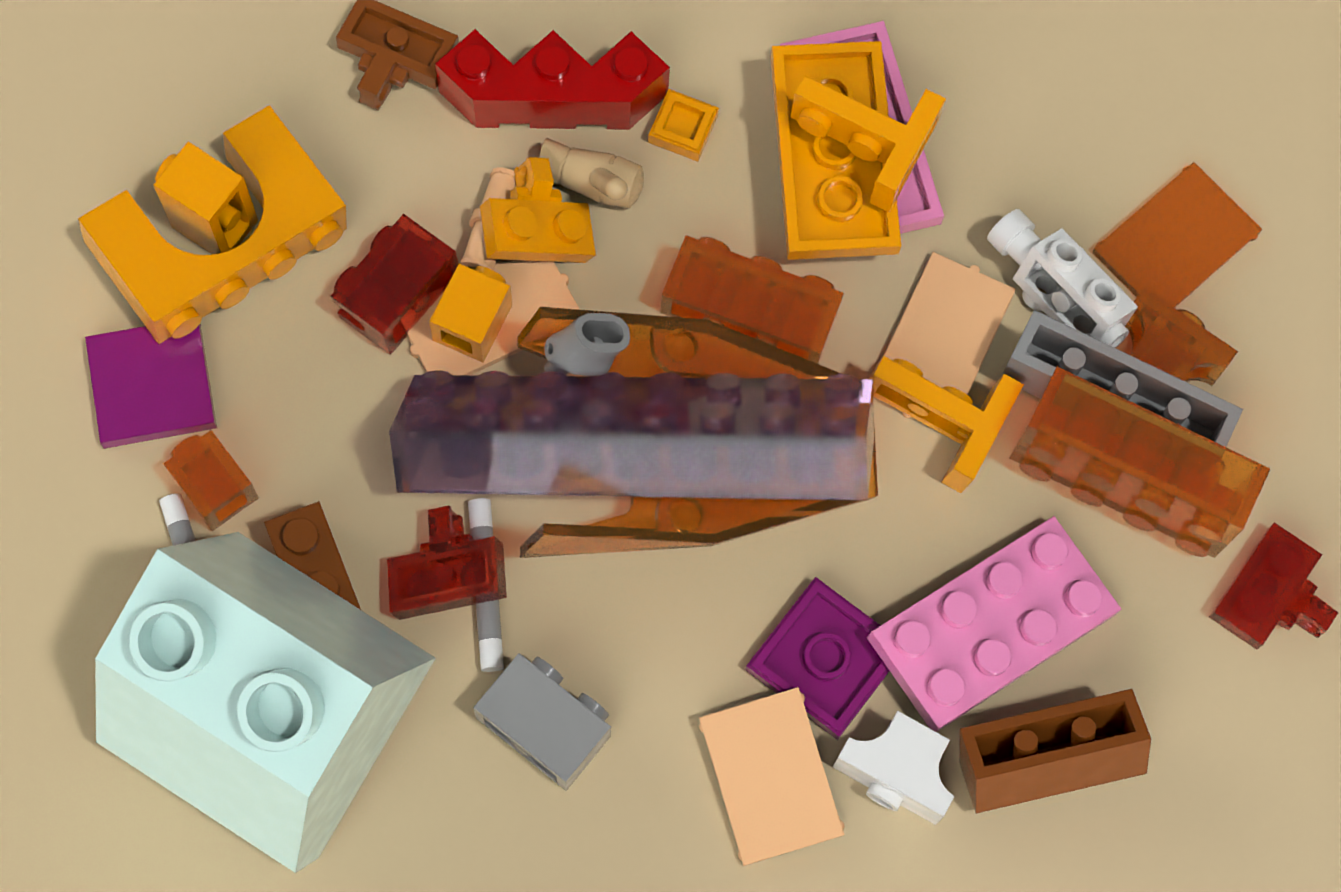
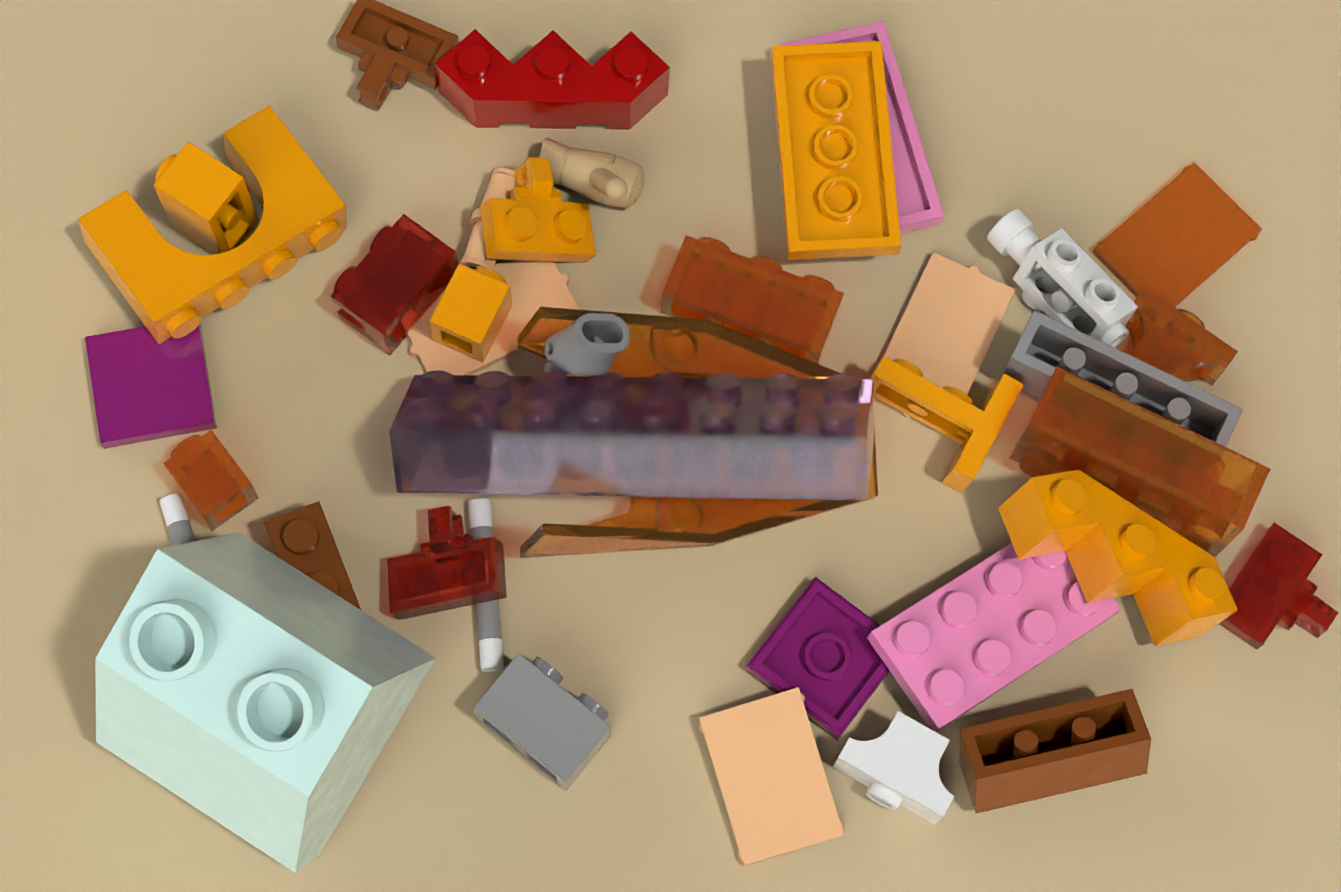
(683, 125): light orange tile -> none
(869, 132): light orange bracket -> none
(1119, 553): none -> light orange brick

